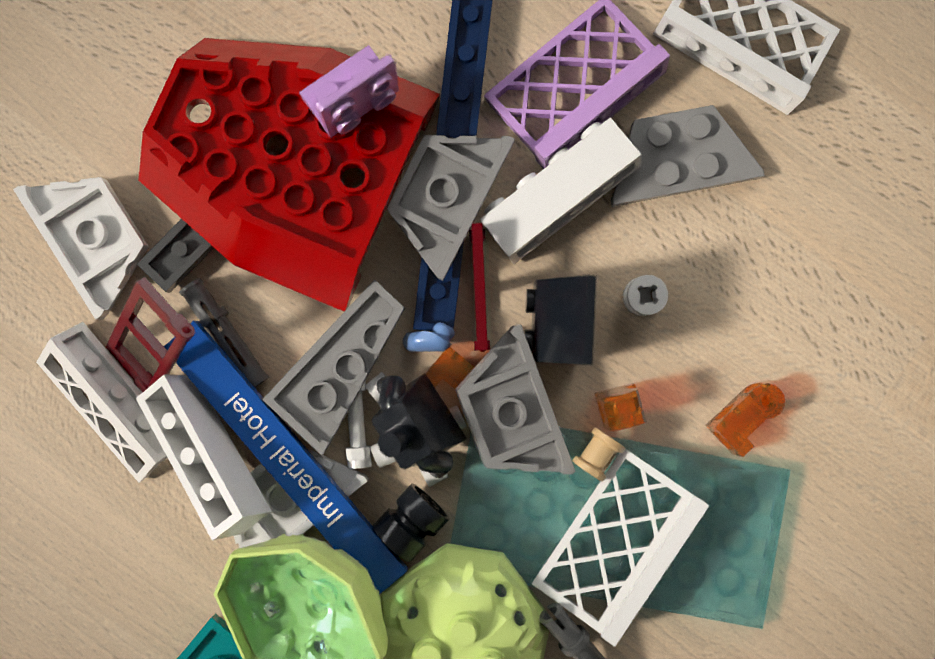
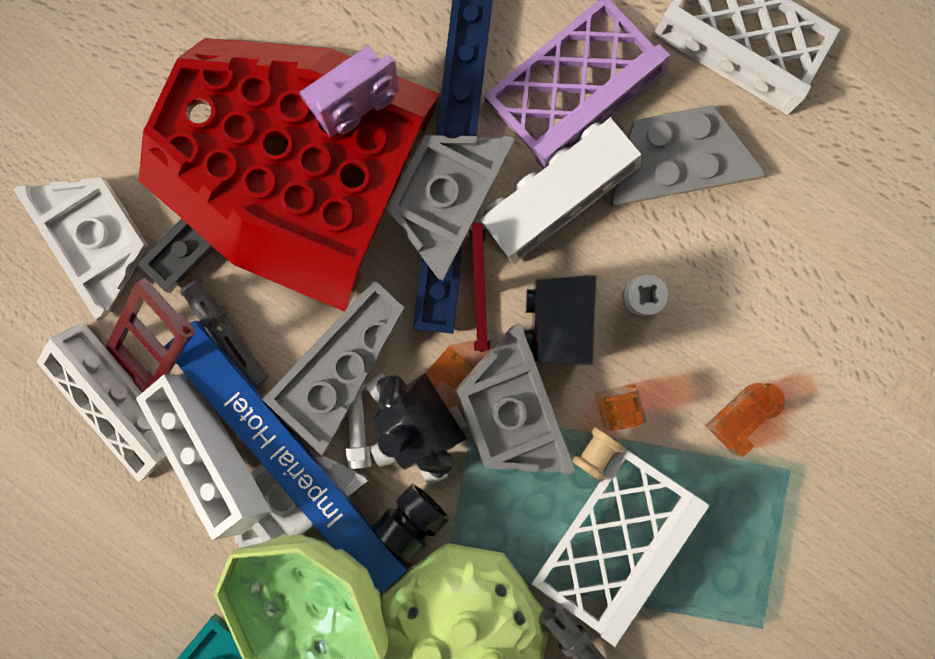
(426, 341): medium blue arm -> none

